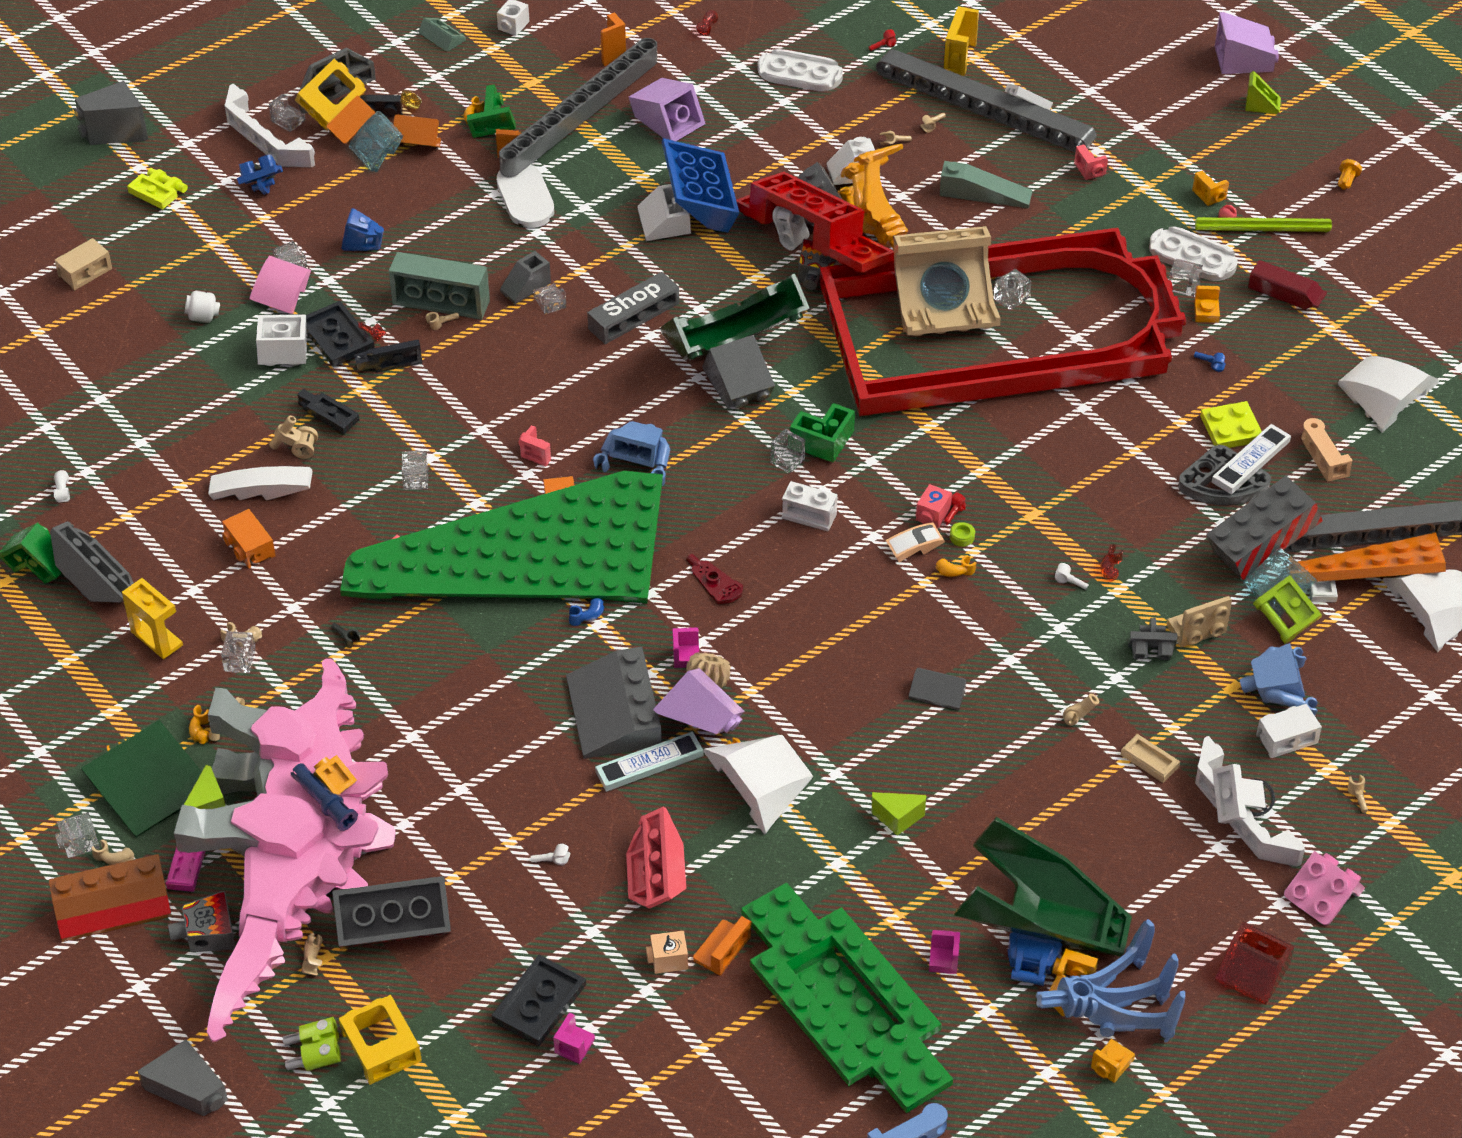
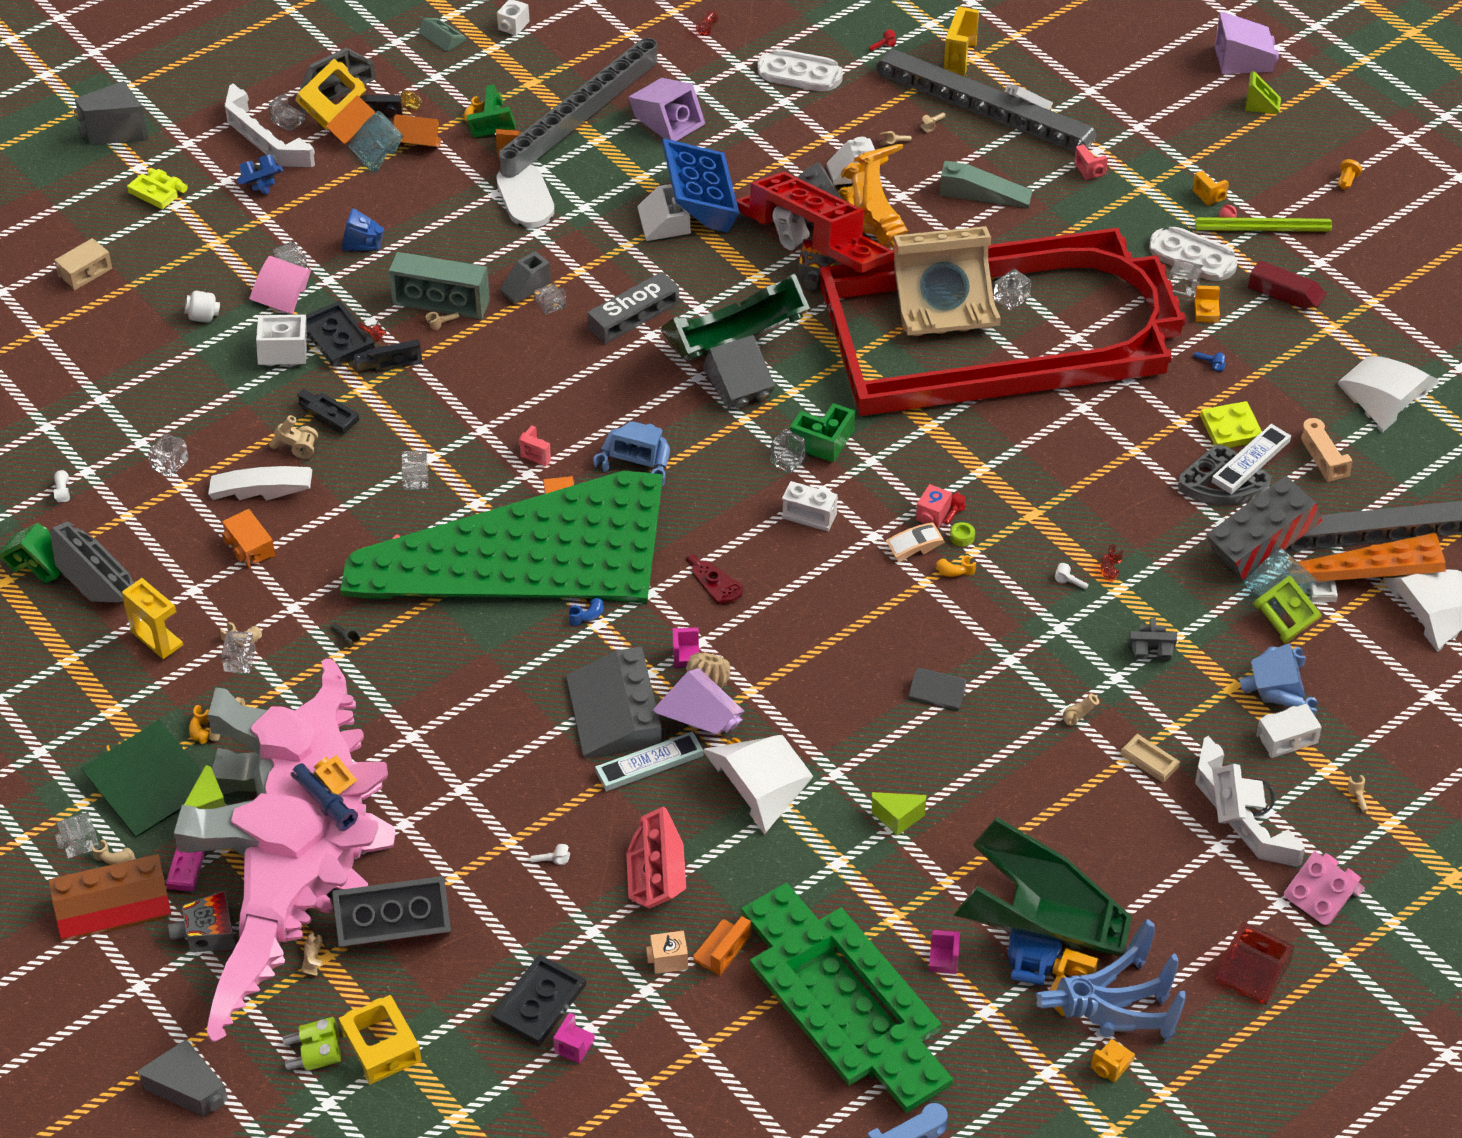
(168, 455): none -> clear brick
(613, 39): orange panel -> none
(1201, 622): tan bracket -> none

